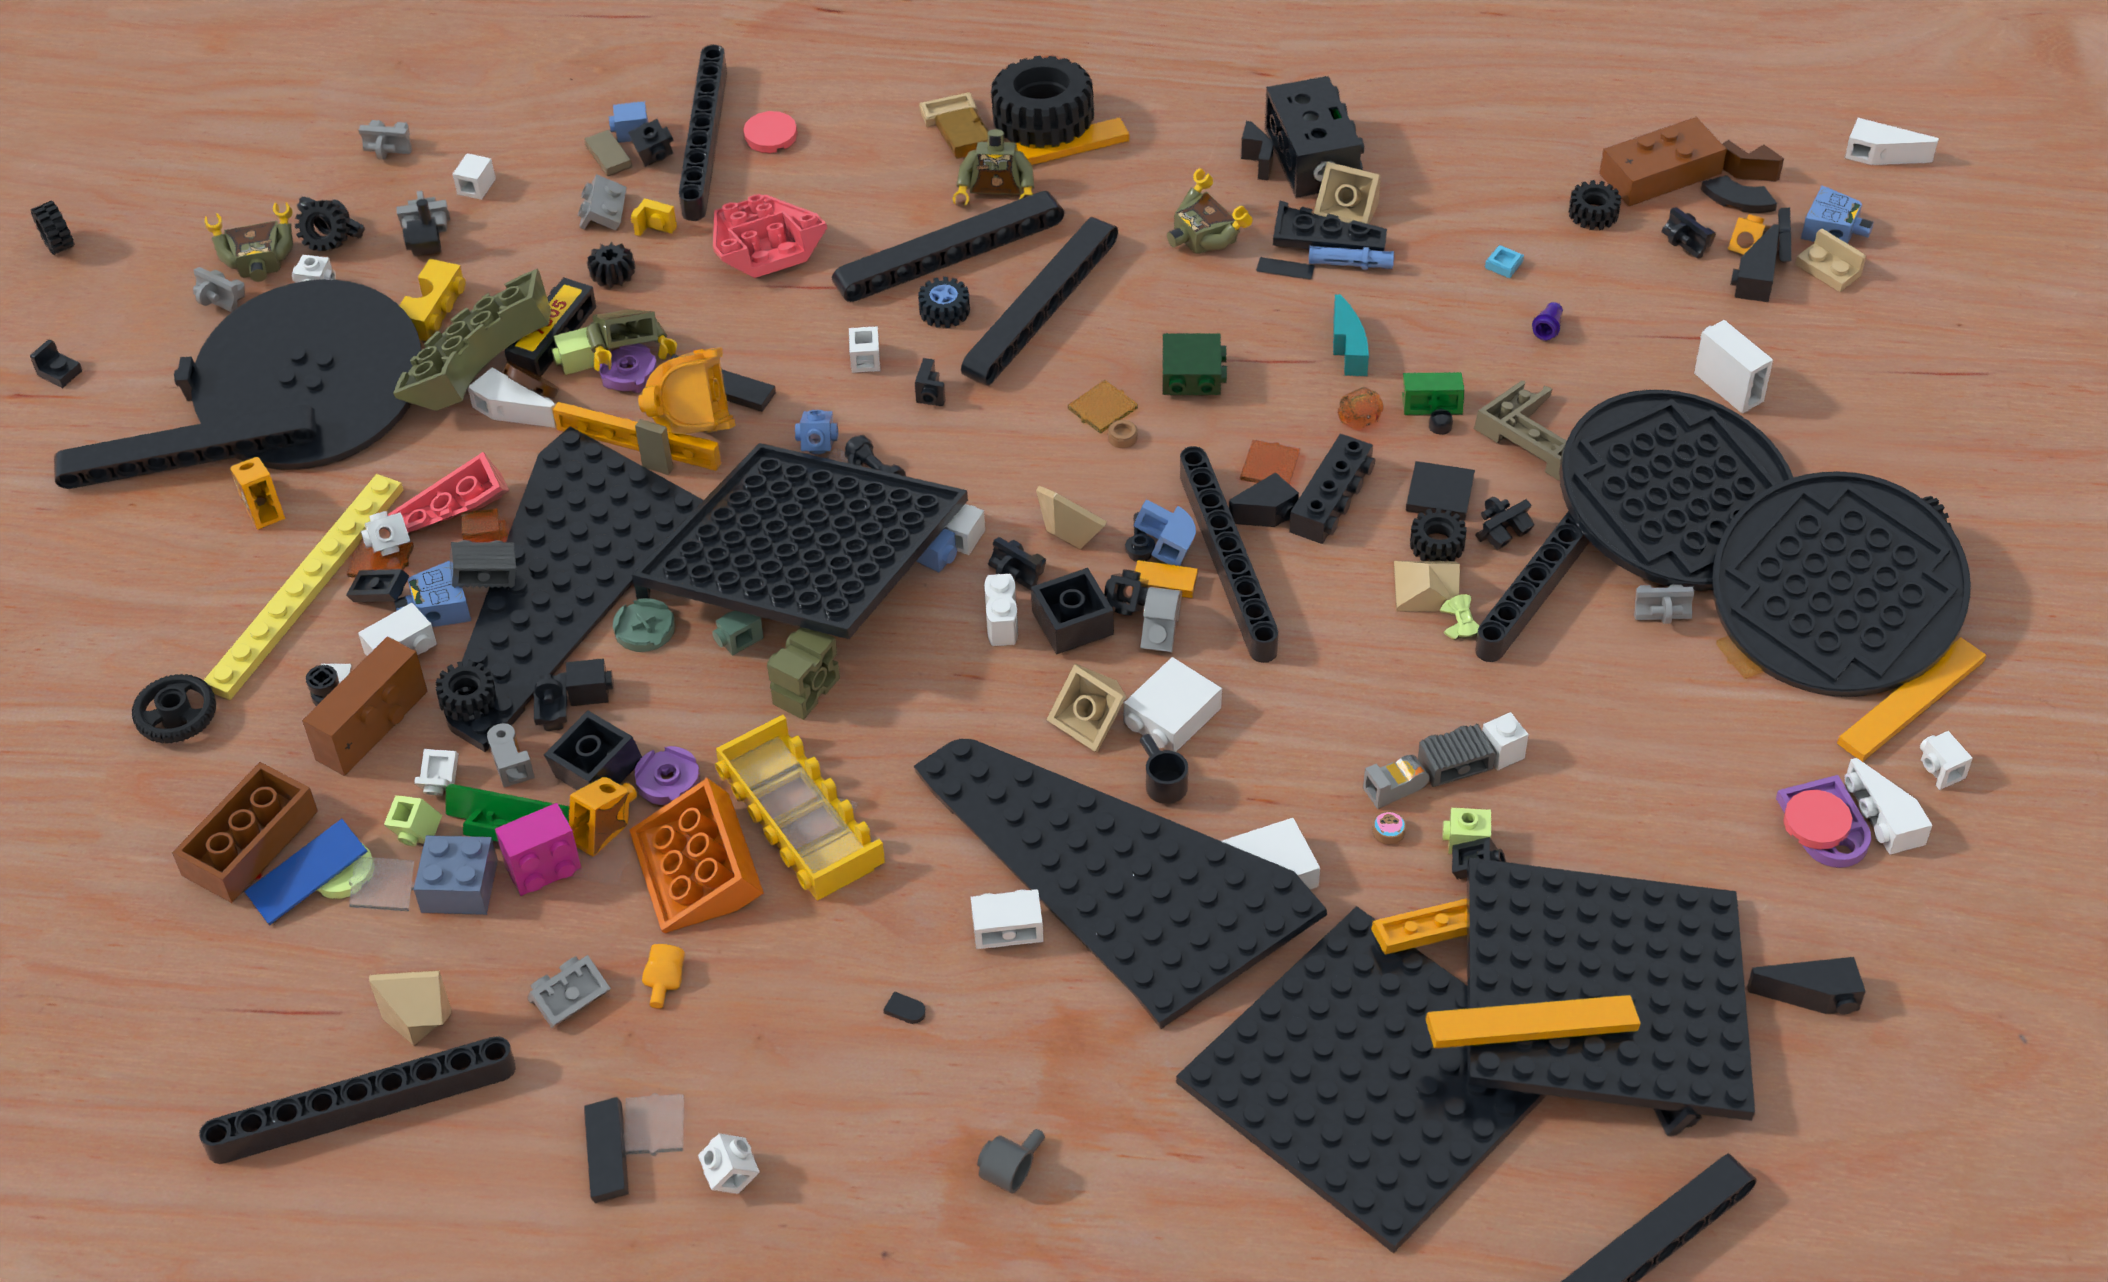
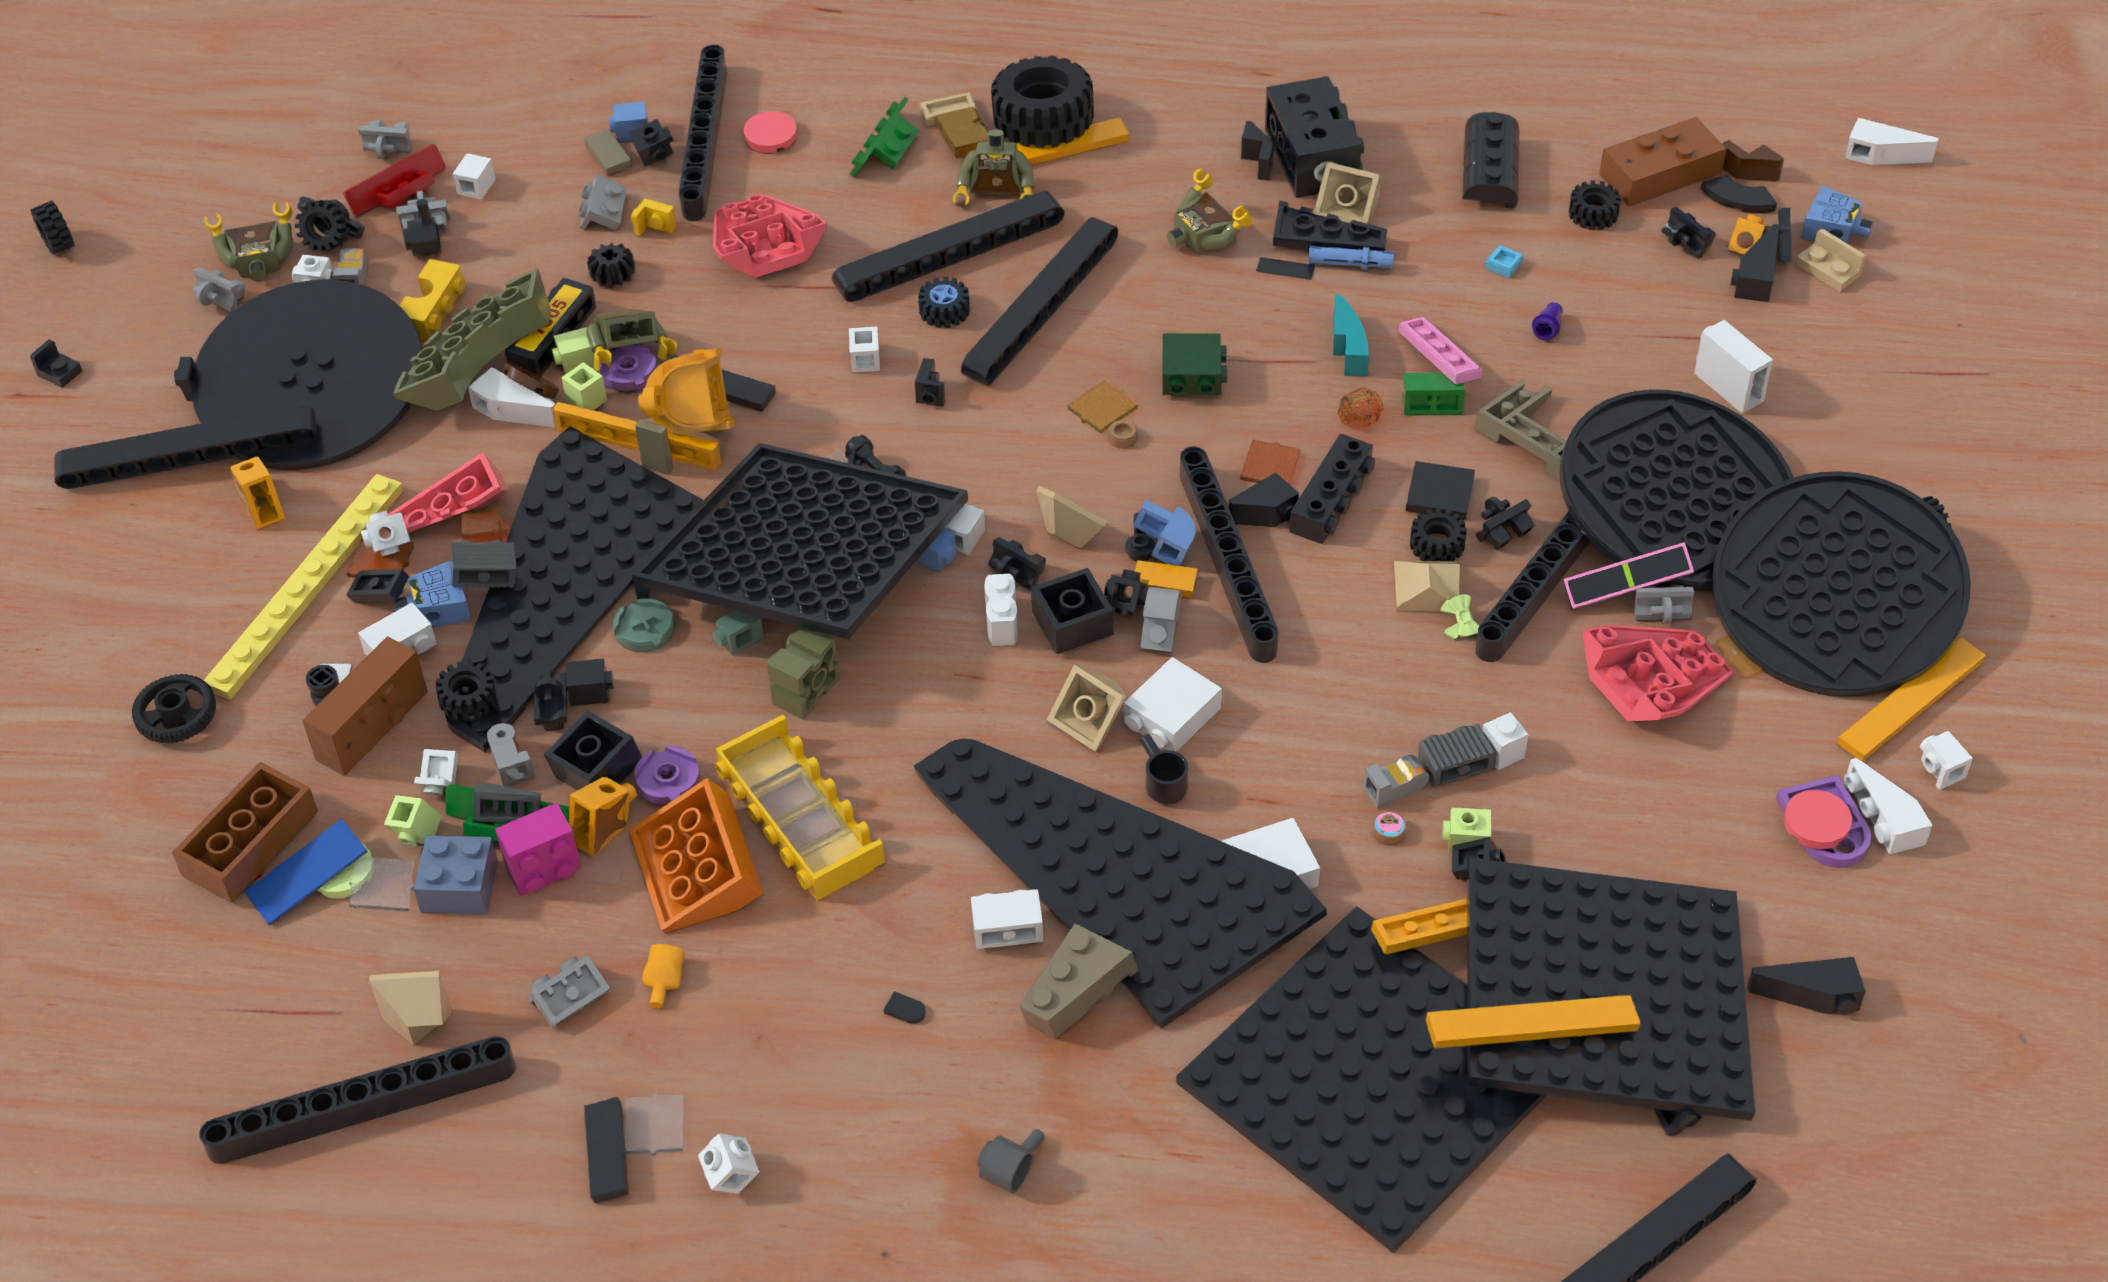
(352, 266): none -> light grey leg
(396, 182): none -> red bracket
(498, 792): none -> dark grey slope
(584, 387): none -> yellowish green brick
(820, 423): medium blue brick -> none
(891, 141): none -> green bracket
(1074, 980): none -> dark tan wedge
(1440, 350): none -> bright pink tile
(1440, 421): black hinge -> none
(1491, 158): none -> black container
(1628, 575): none -> black tile
(1652, 669): none -> coral wedge

